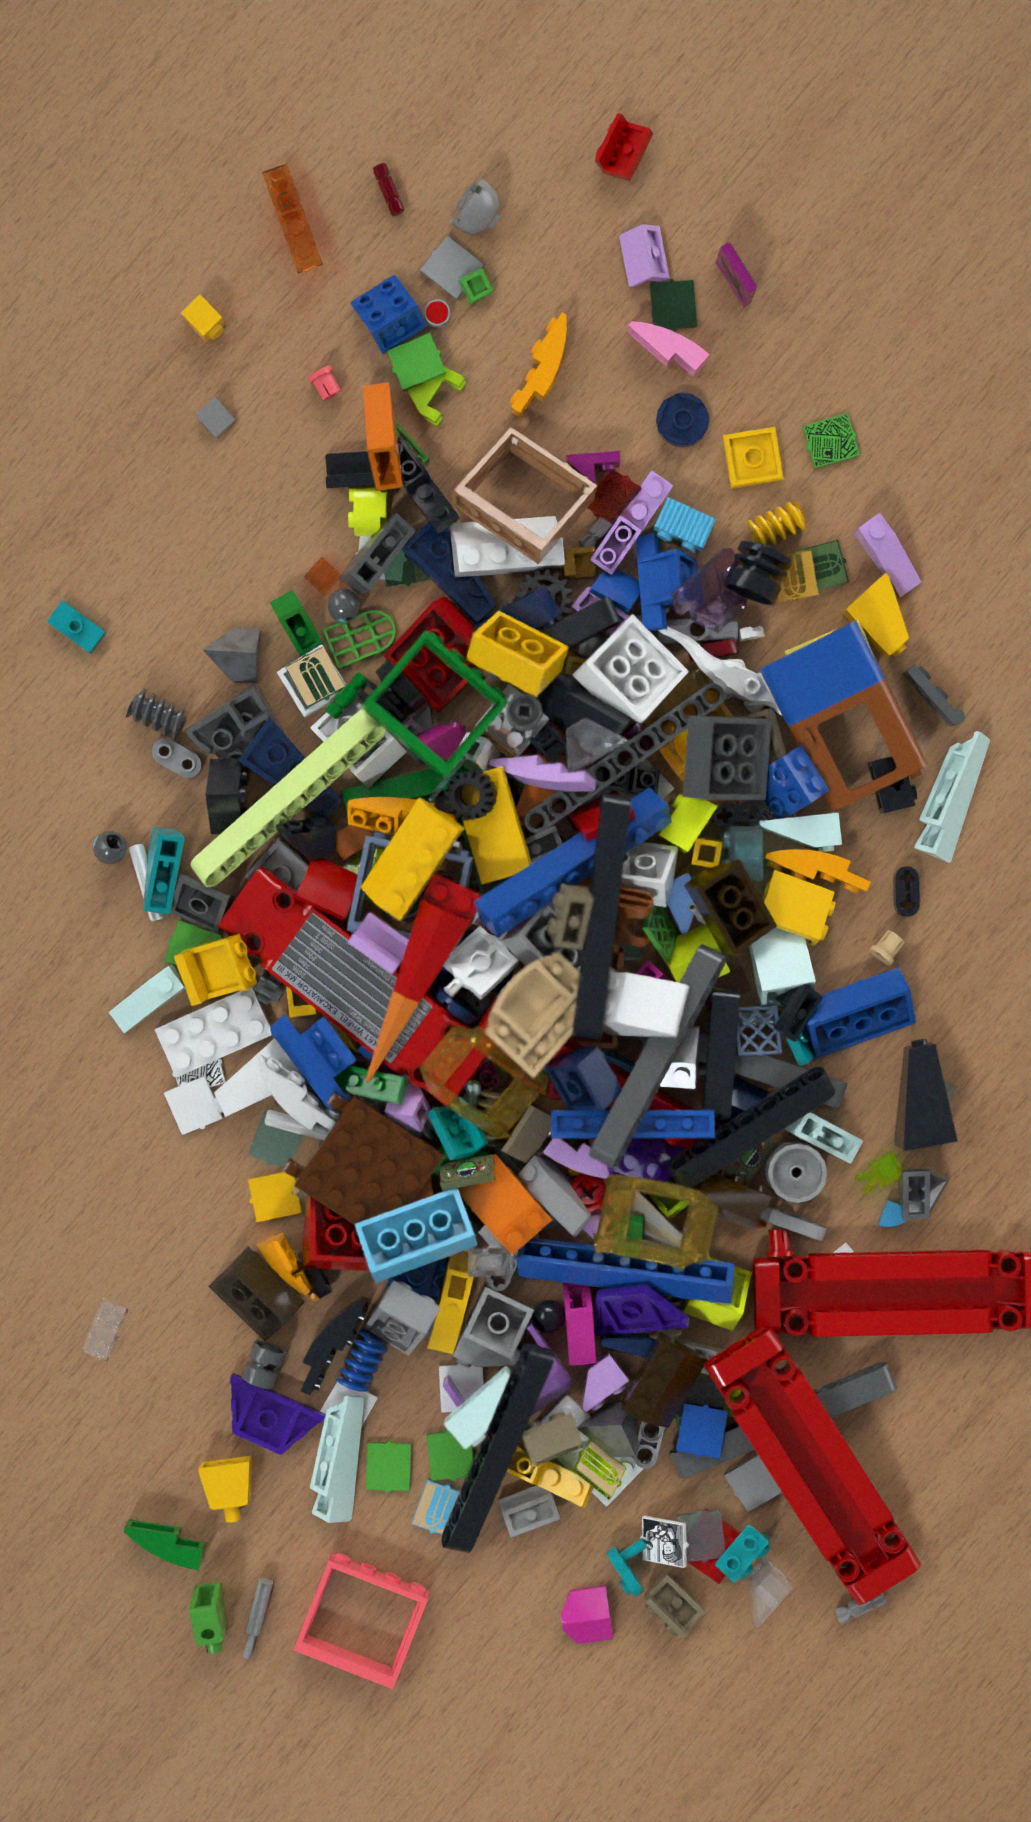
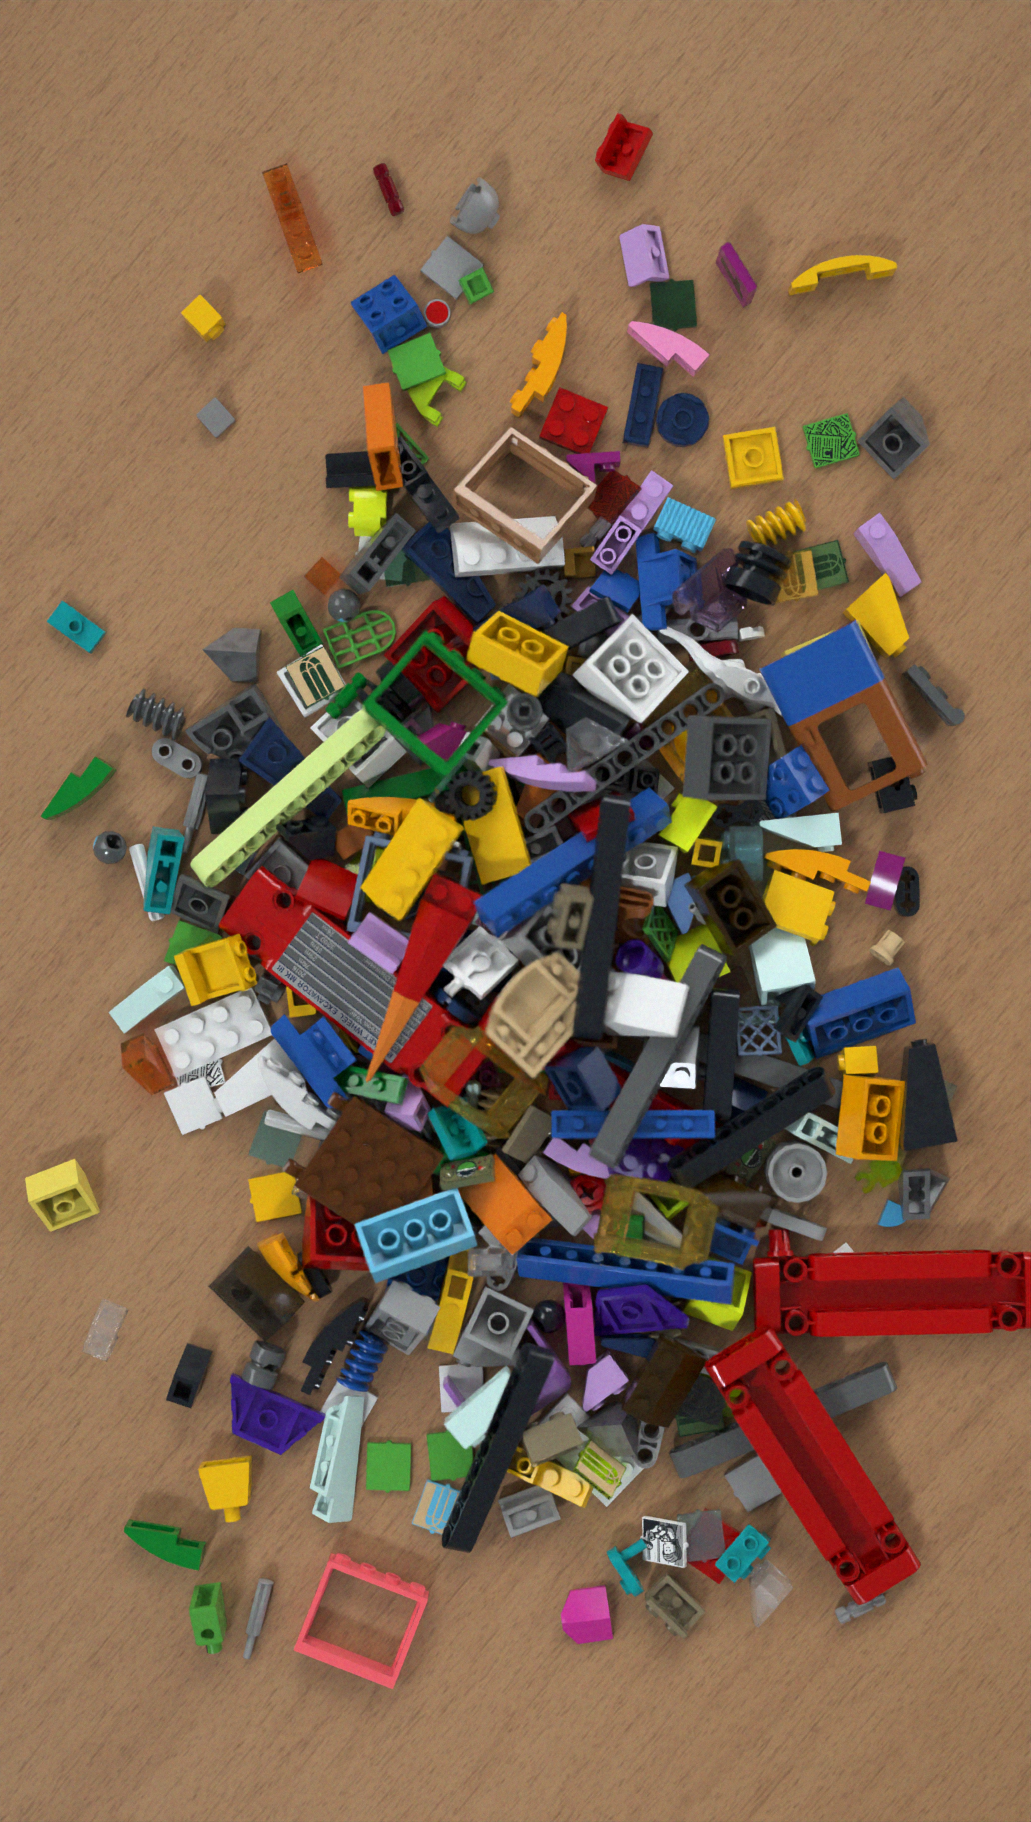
(61, 1195): none -> light yellow slope
(78, 789): none -> green slope
(145, 1064): none -> clear orange slope
(189, 1375): none -> black slope
(195, 809): none -> light grey axle
(245, 866): none -> clear light blue tile
(325, 383): coral bush -> none
(573, 422): none -> red plate
(638, 959): none -> dark purple wheel
(642, 405): none -> dark blue tile
(702, 1430): blue piece -> none
(732, 1241): none -> blue bracket
(858, 1061): none -> yellow brick
(870, 1118): none -> light orange brick
(874, 268): none -> yellow slope
(885, 880): none -> magenta slope
(896, 438): none -> flat silver slope
(951, 797): light aqua wedge -> none

